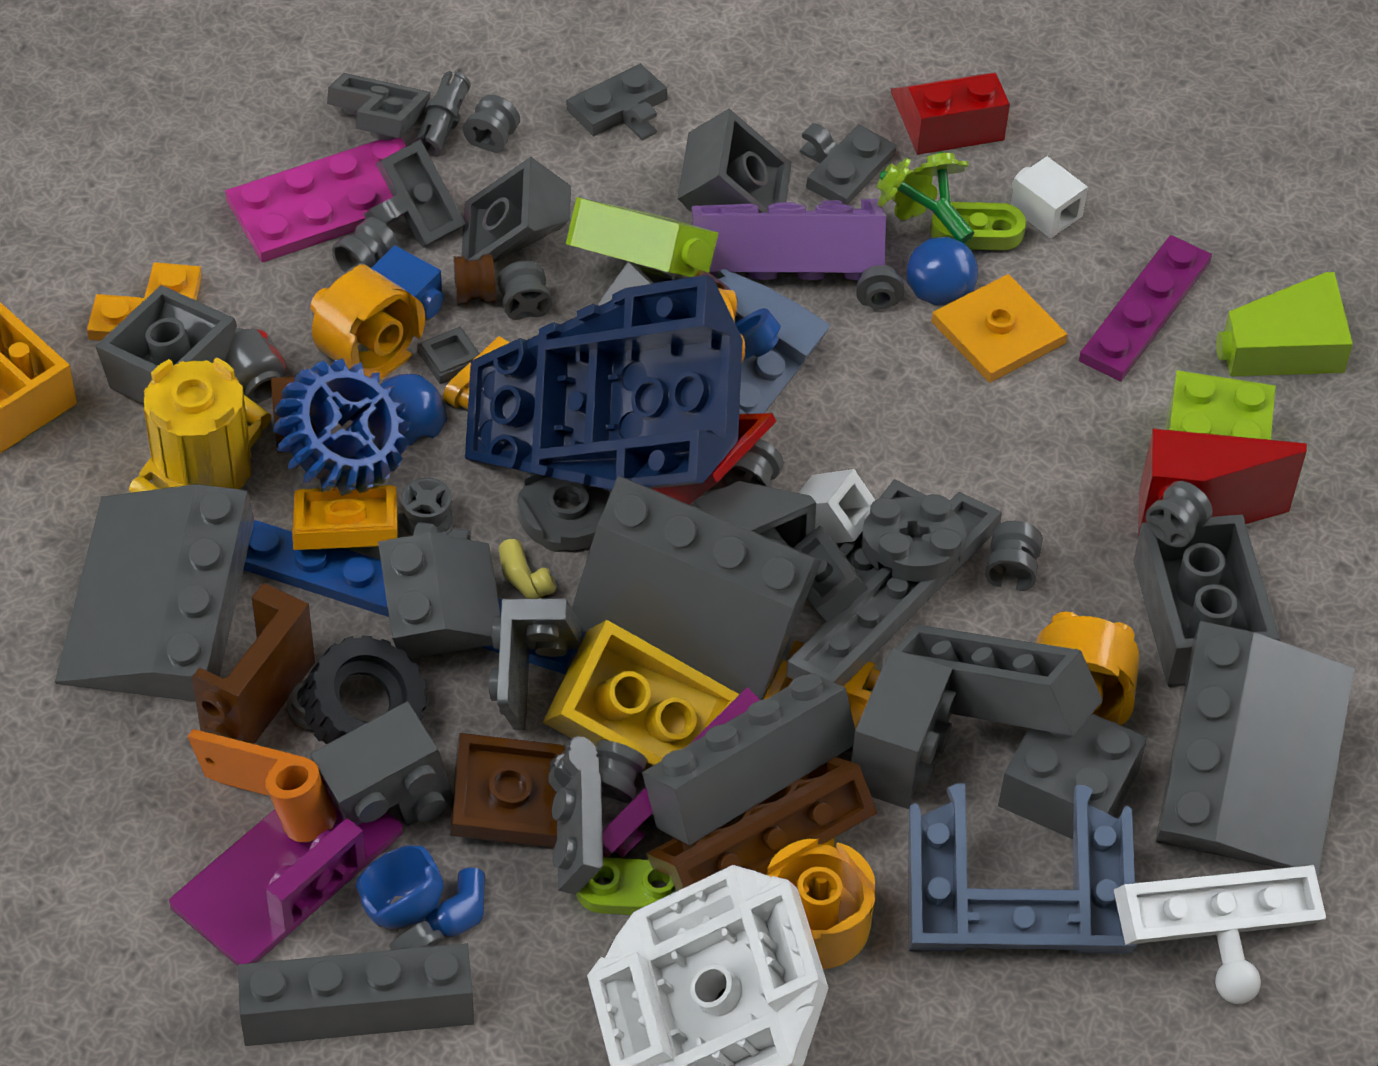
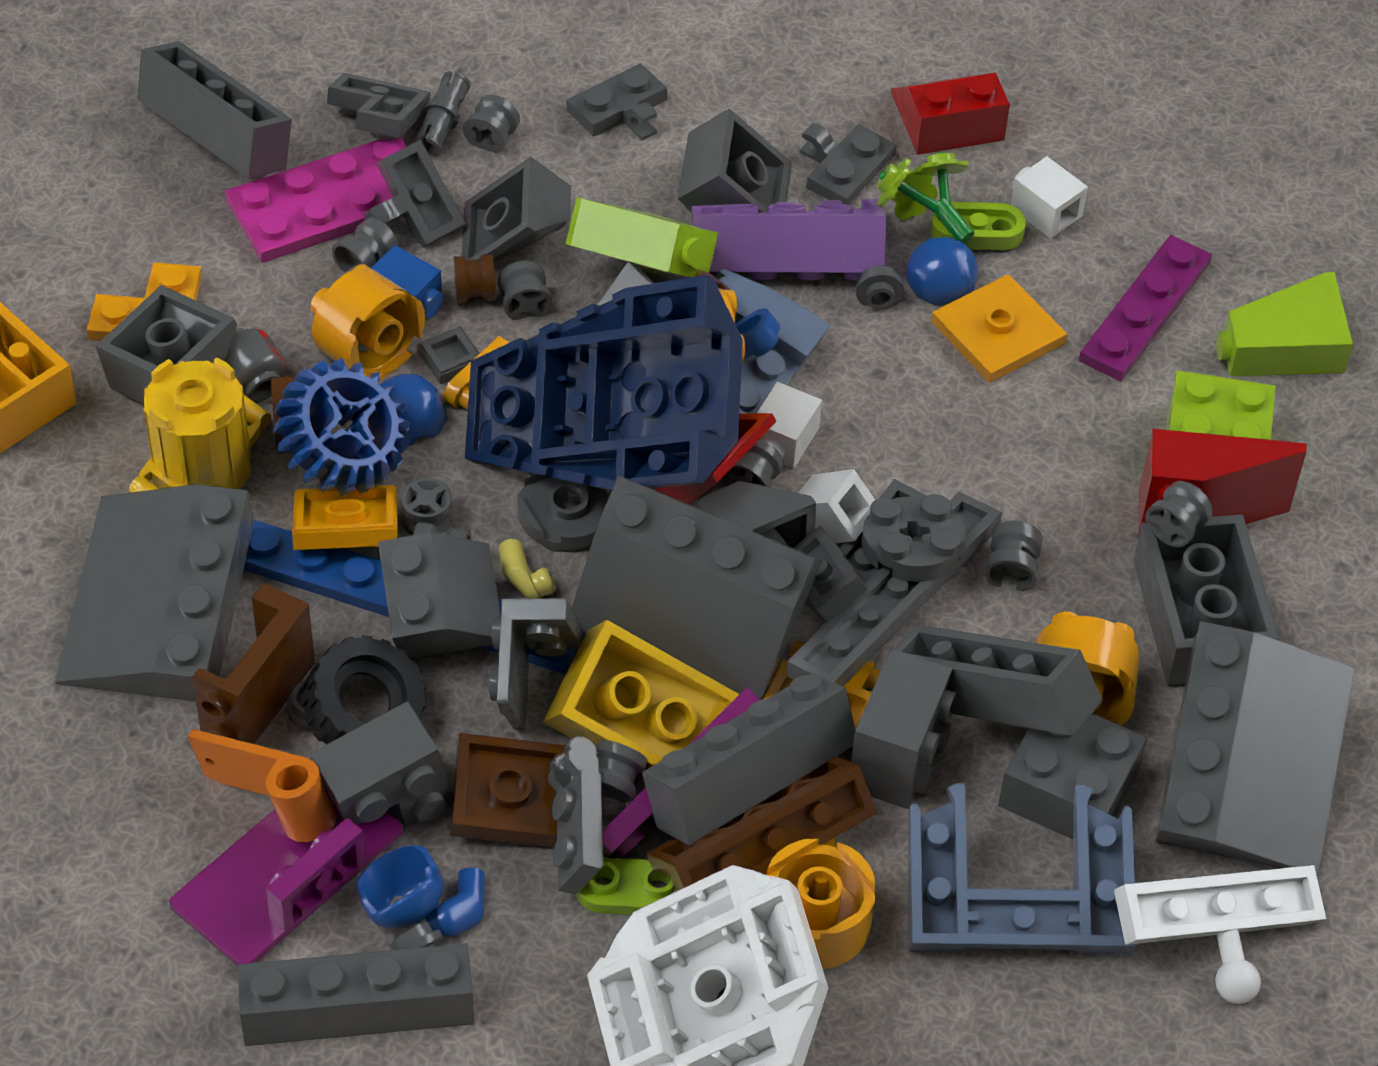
(214, 109): none -> dark grey brick
(796, 422): none -> white brick

